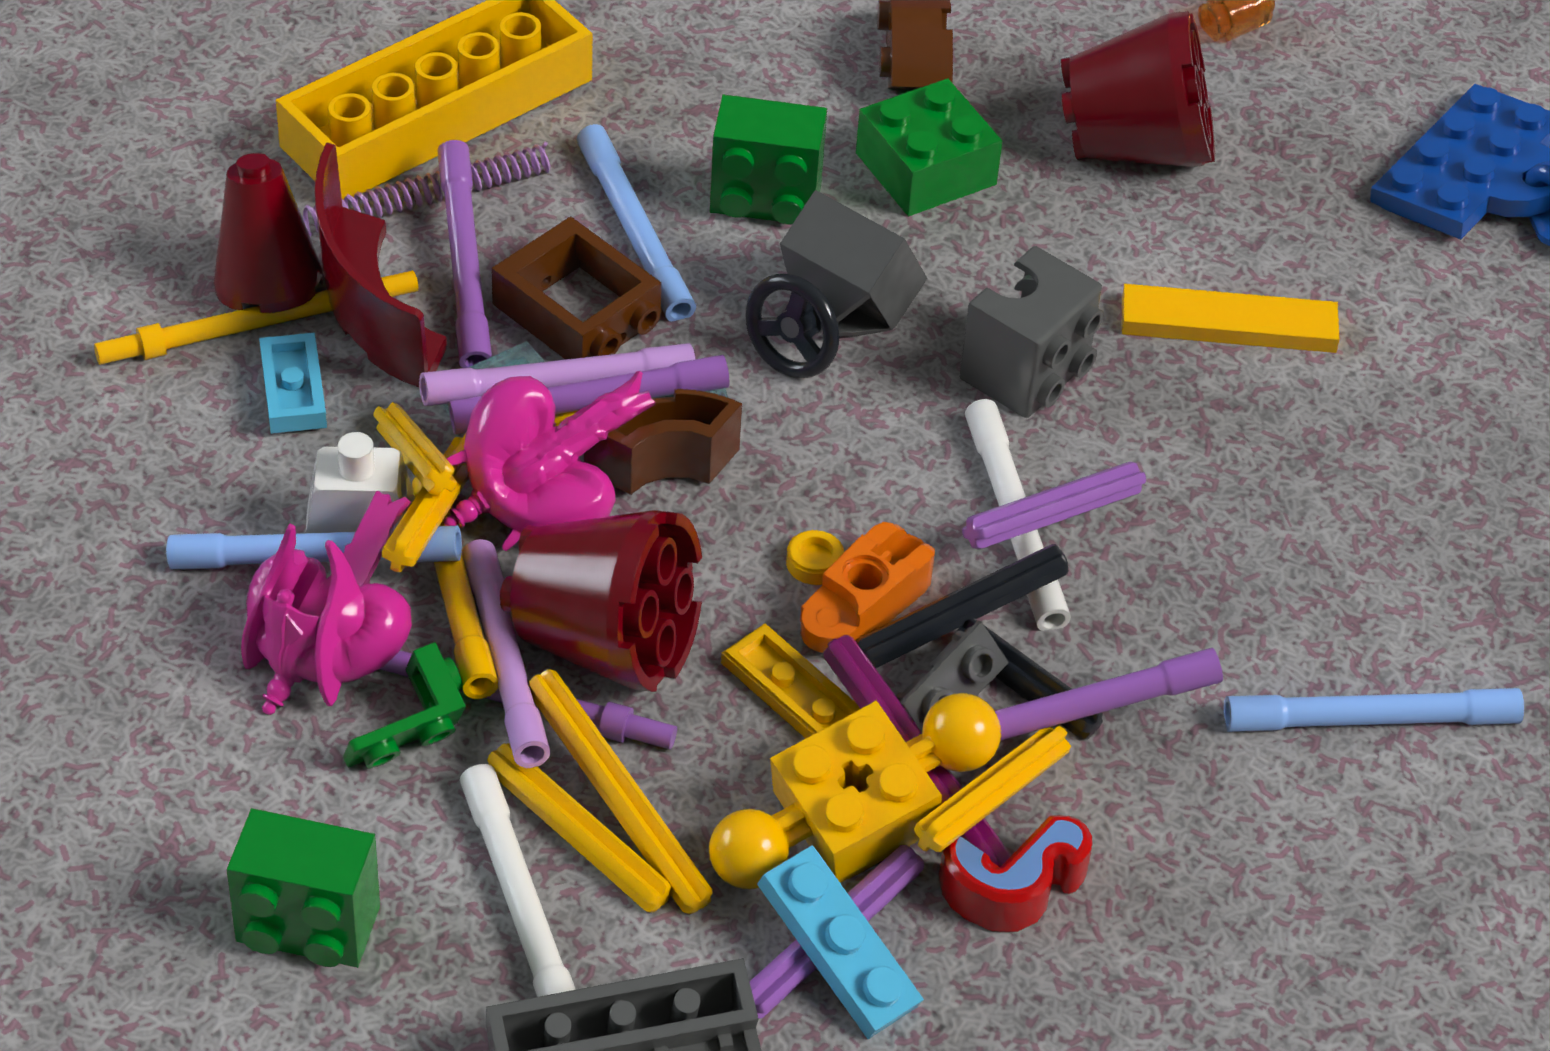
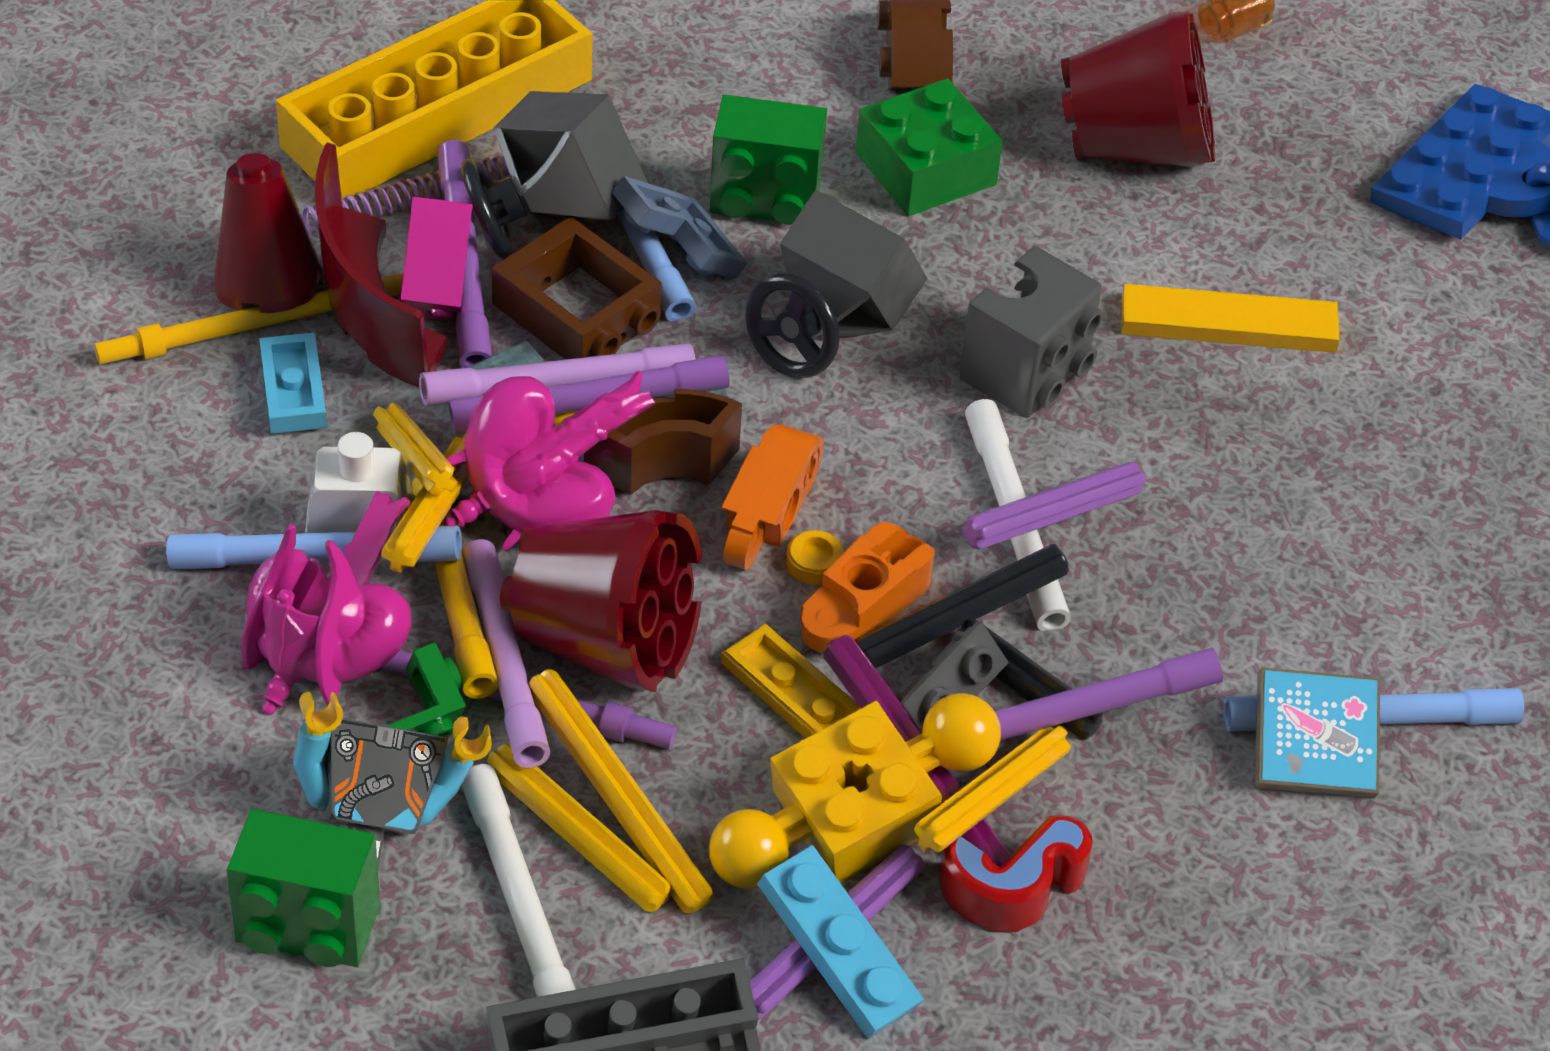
(377, 773): none -> torso
(436, 257): none -> dark pink hinge
(561, 161): none -> dark grey piece
(683, 221): none -> sand blue plate
(769, 492): none -> orange piece
(1317, 733): none -> medium azure tile

